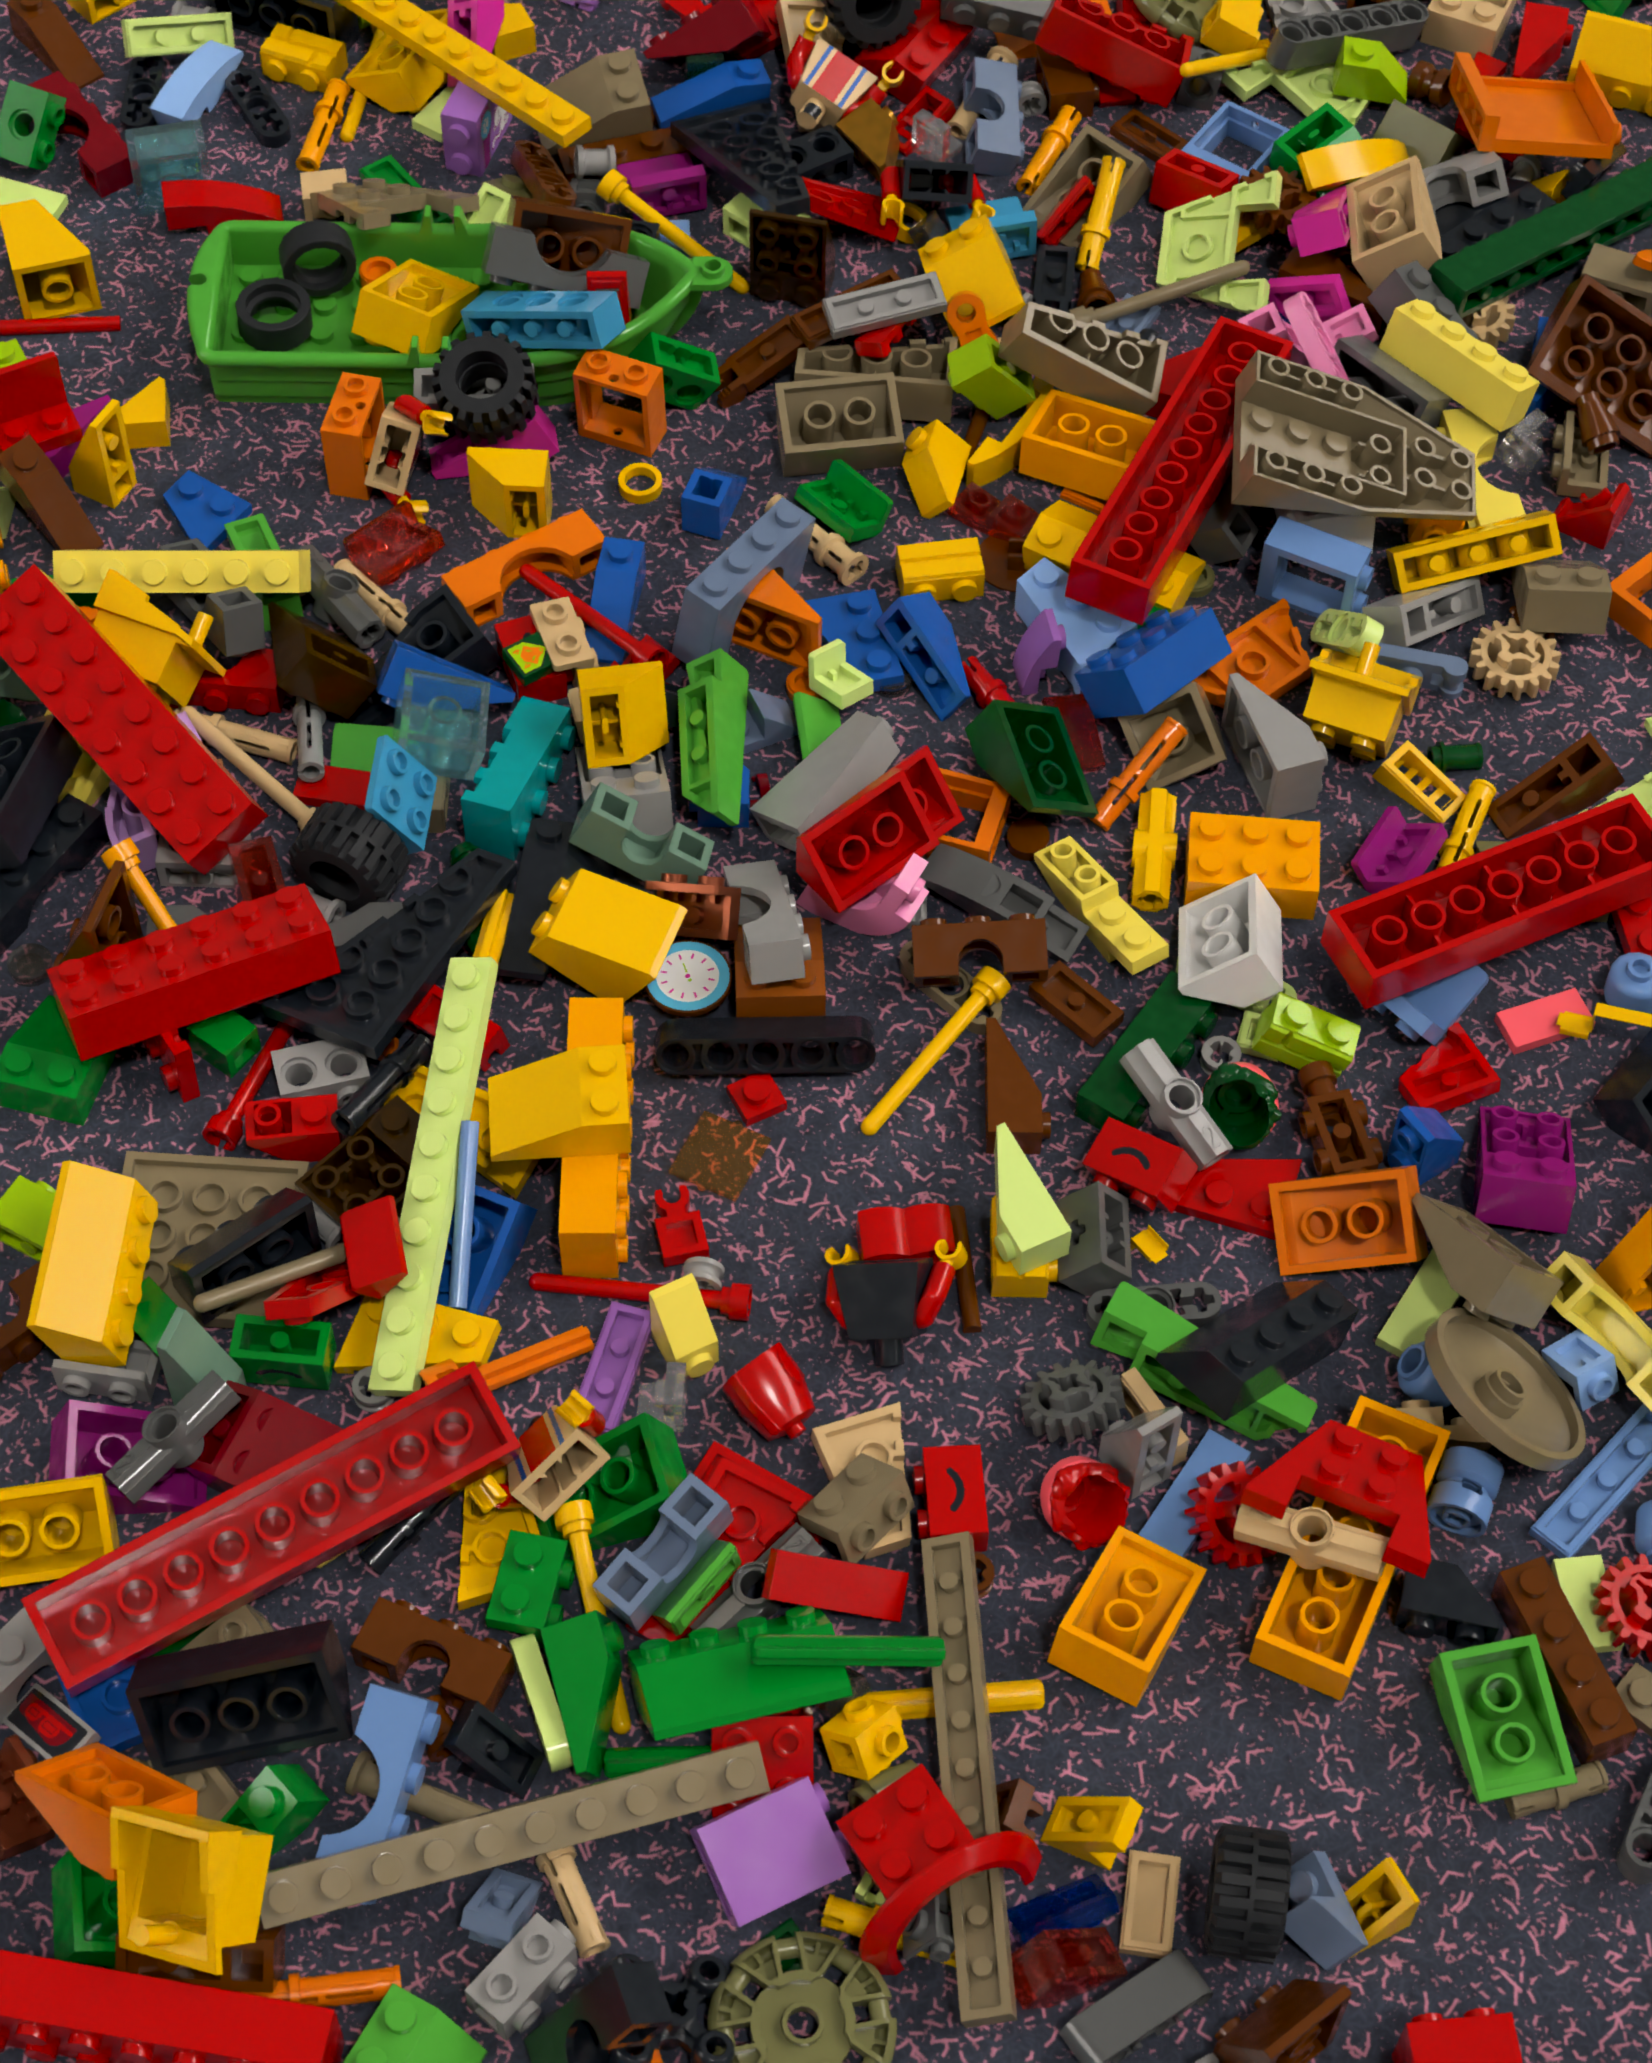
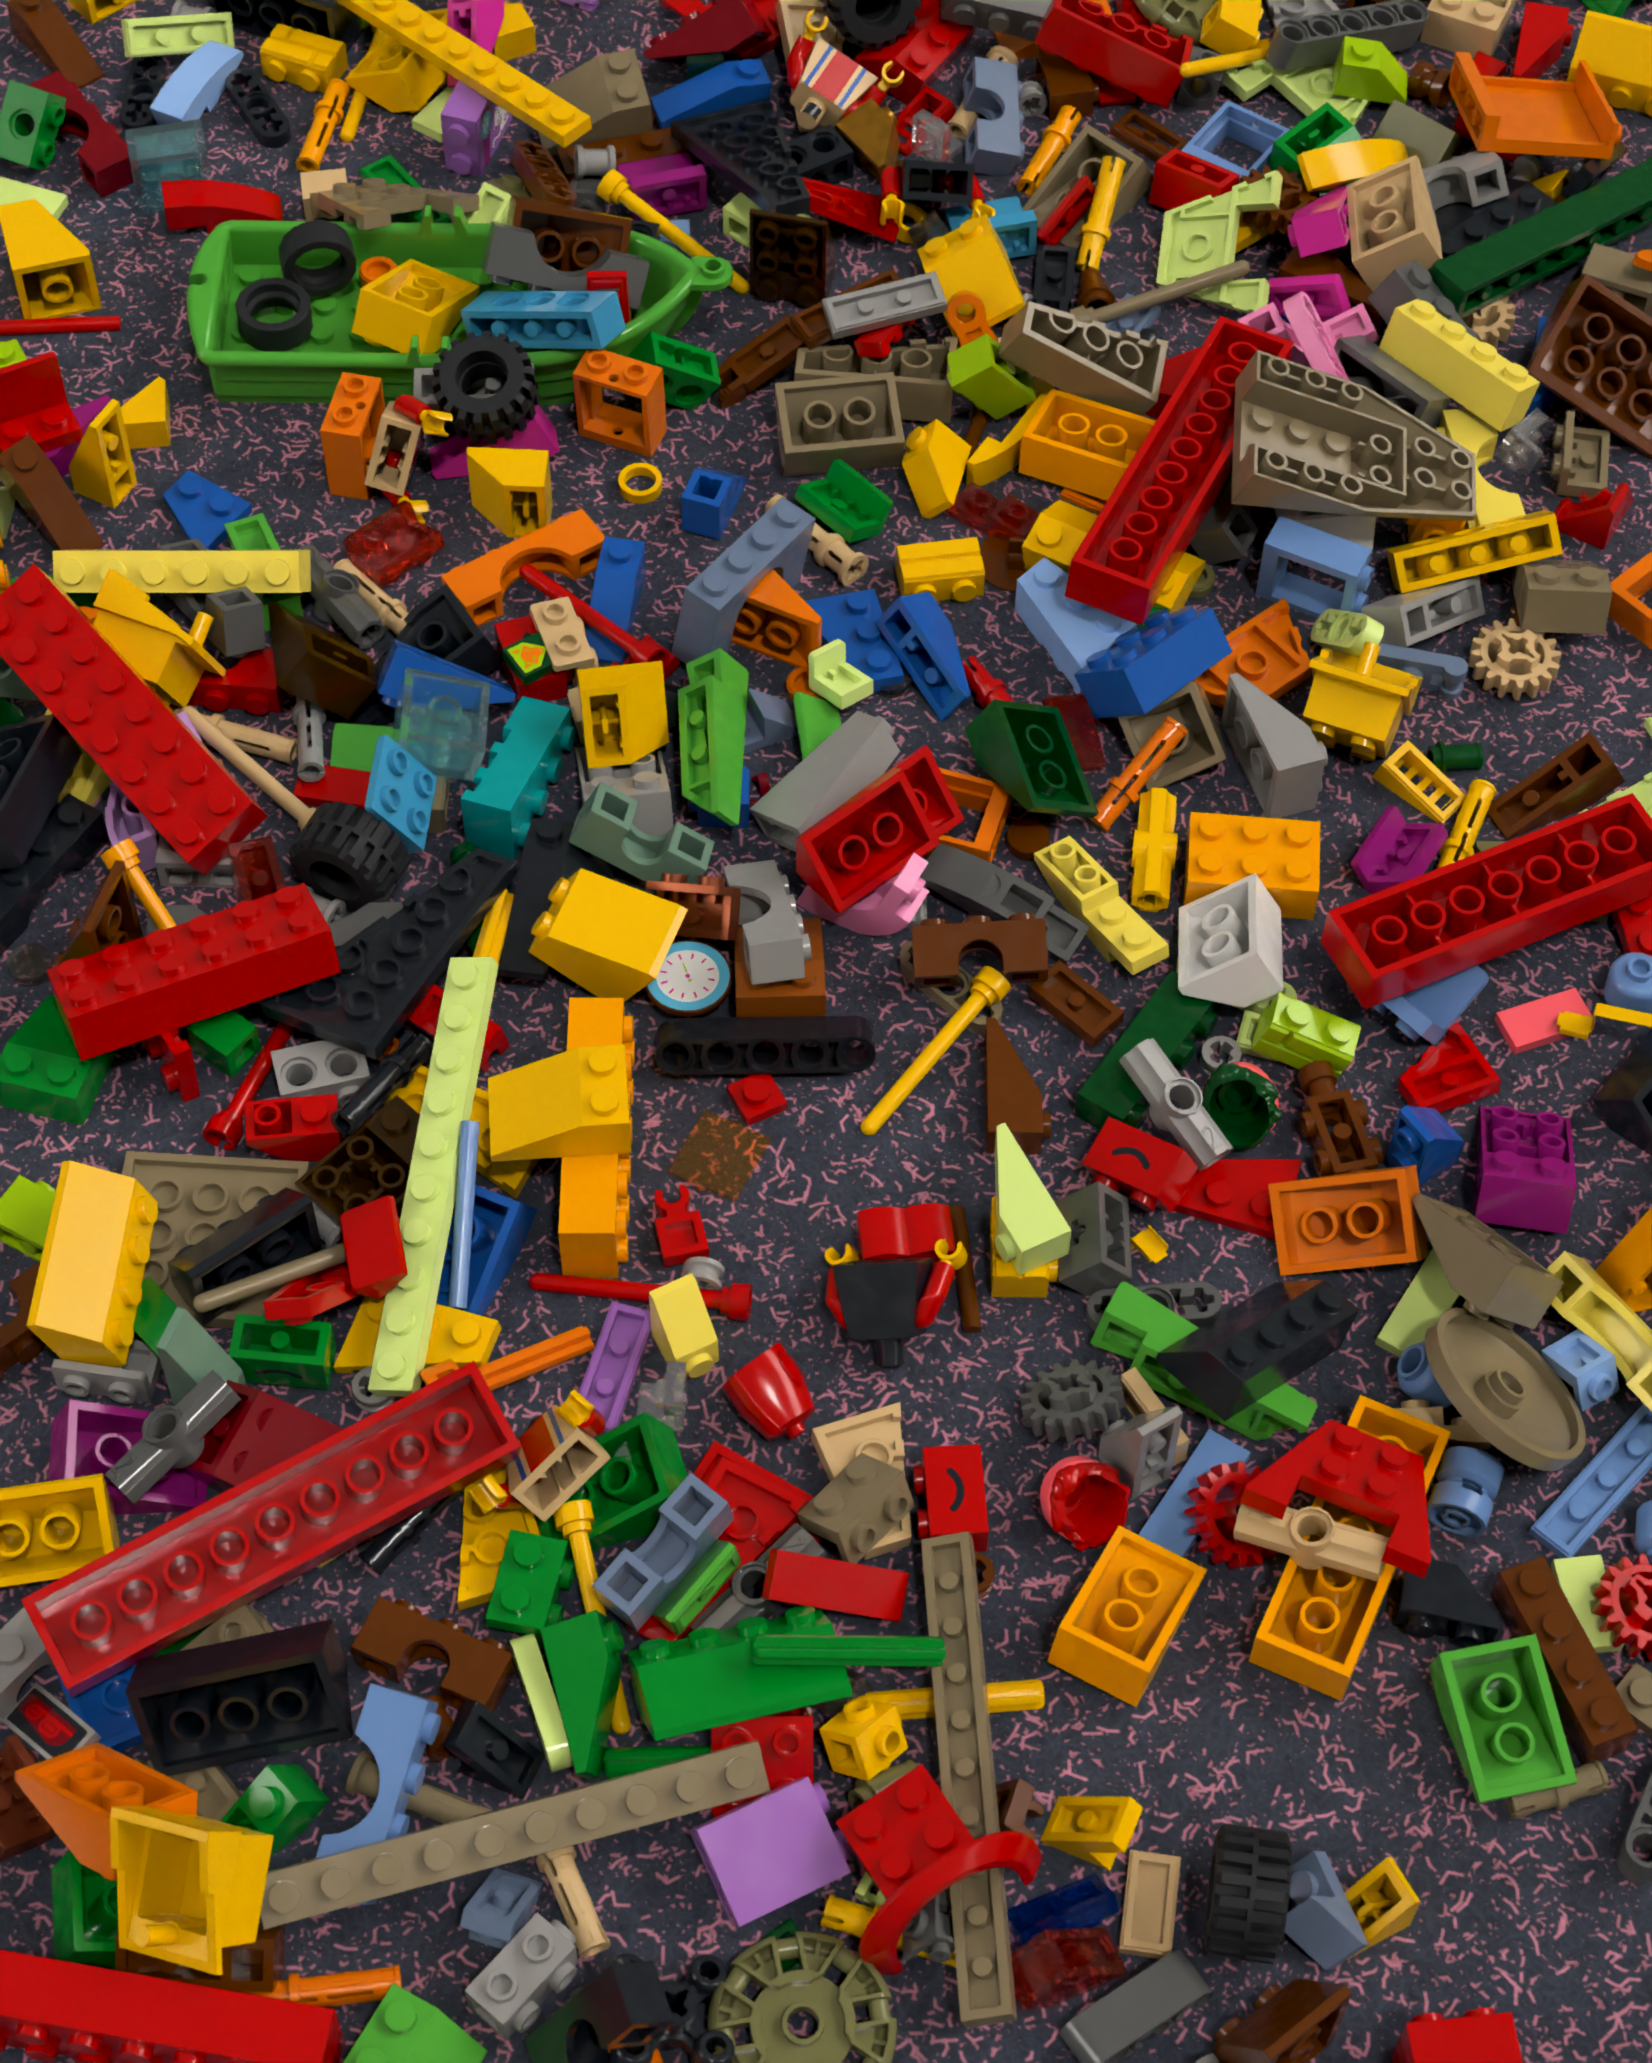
(1038, 651): medium lavender slope -> none
(1596, 425): reddish brown cone -> none

